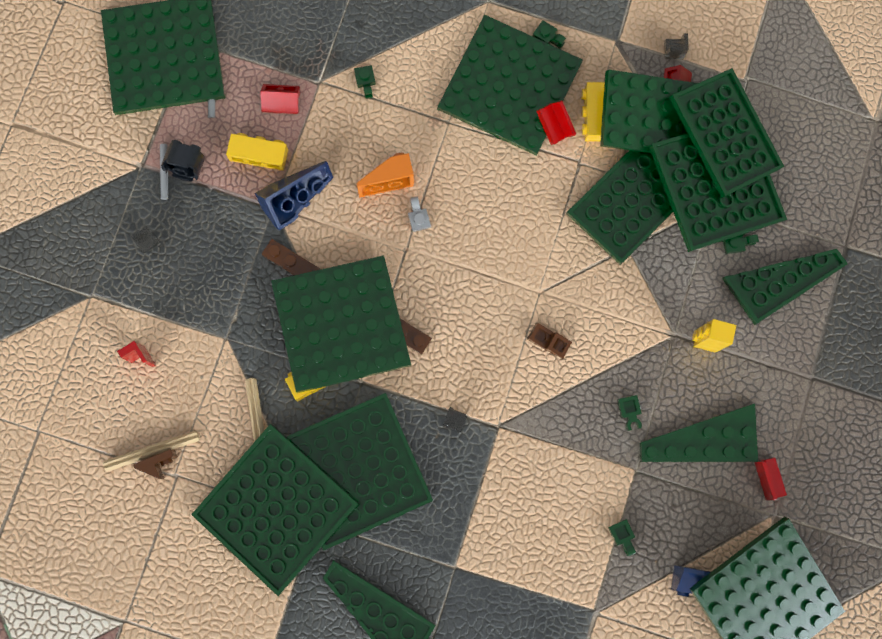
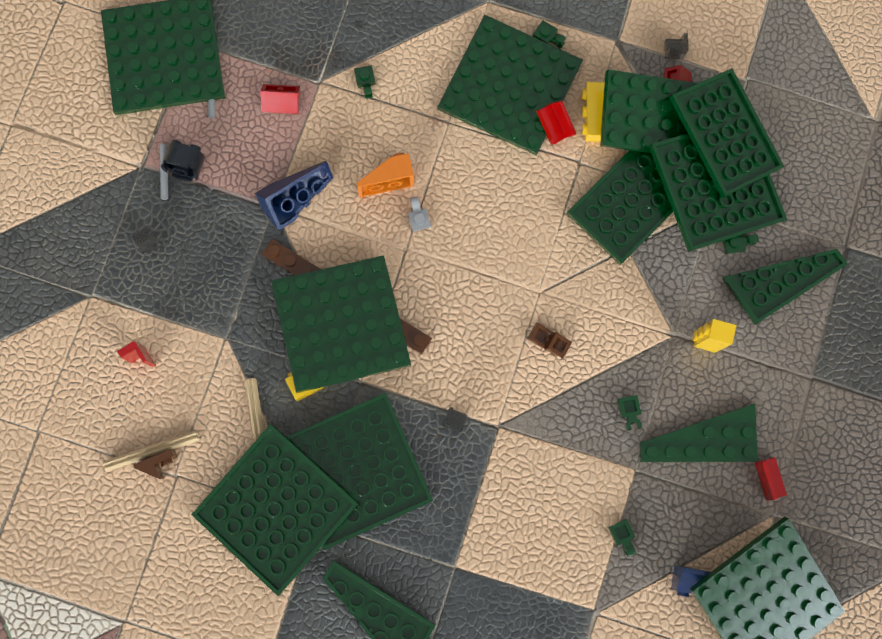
(257, 151): yellow brick -> none

